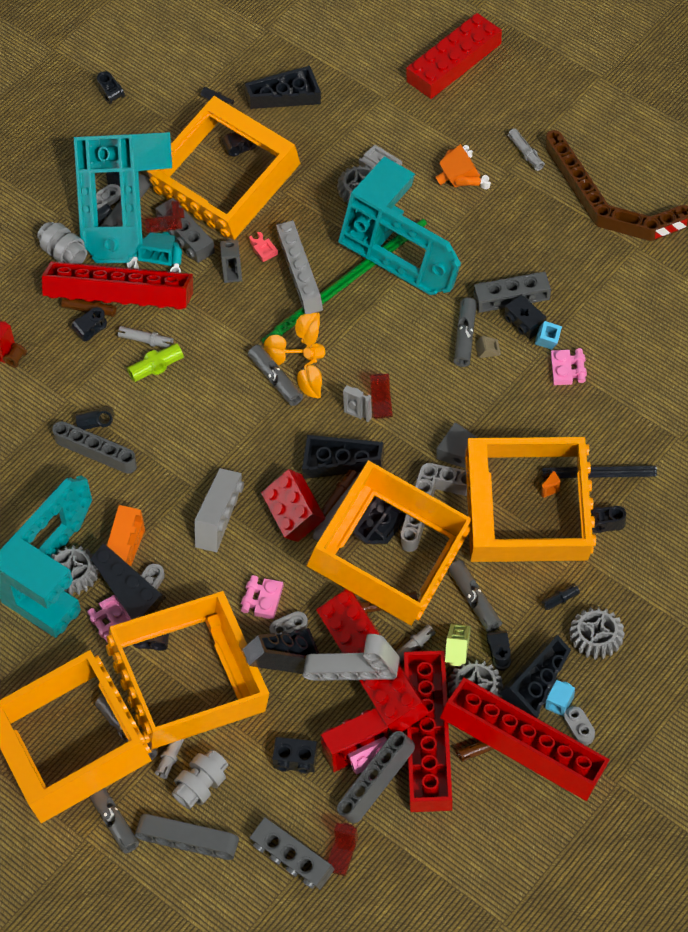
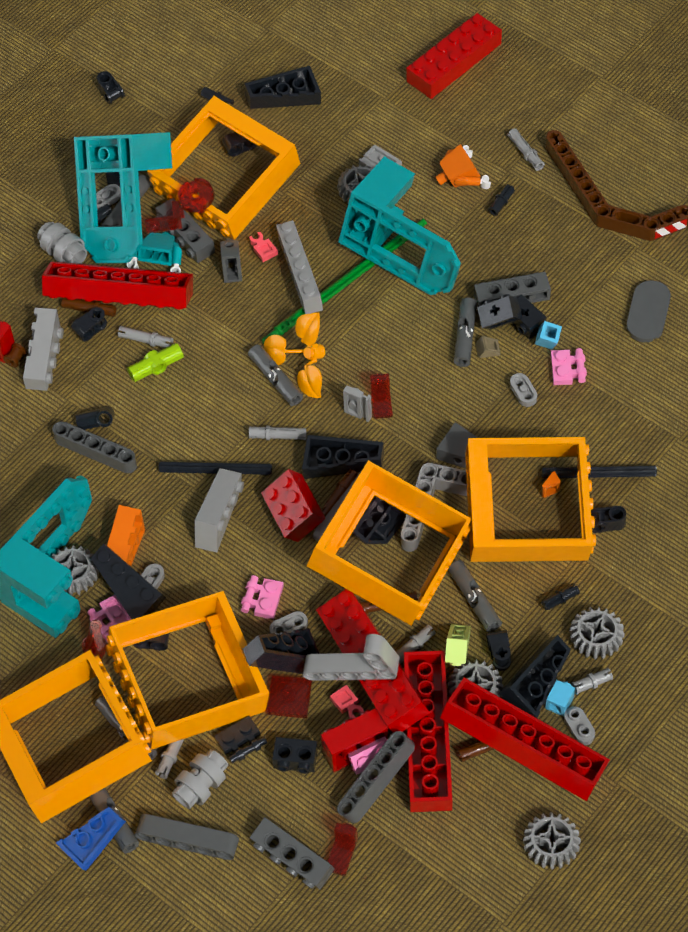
(43, 349): none -> light grey wedge
(89, 841): none -> blue wing
(94, 640): none -> clear red plate
(198, 204): none -> clear red plate
(213, 467): none -> black axle
(236, 736): none -> black plate
(277, 433): none -> light grey pin
(289, 696): none -> clear red plate
(346, 701): none -> coral plate
(499, 312): none -> black brick
(501, 200): none -> black axle
(524, 391): none -> light grey plate
(542, 840): none -> light grey gear
(592, 681): none -> light grey pin
(648, 311): none -> dark grey tile

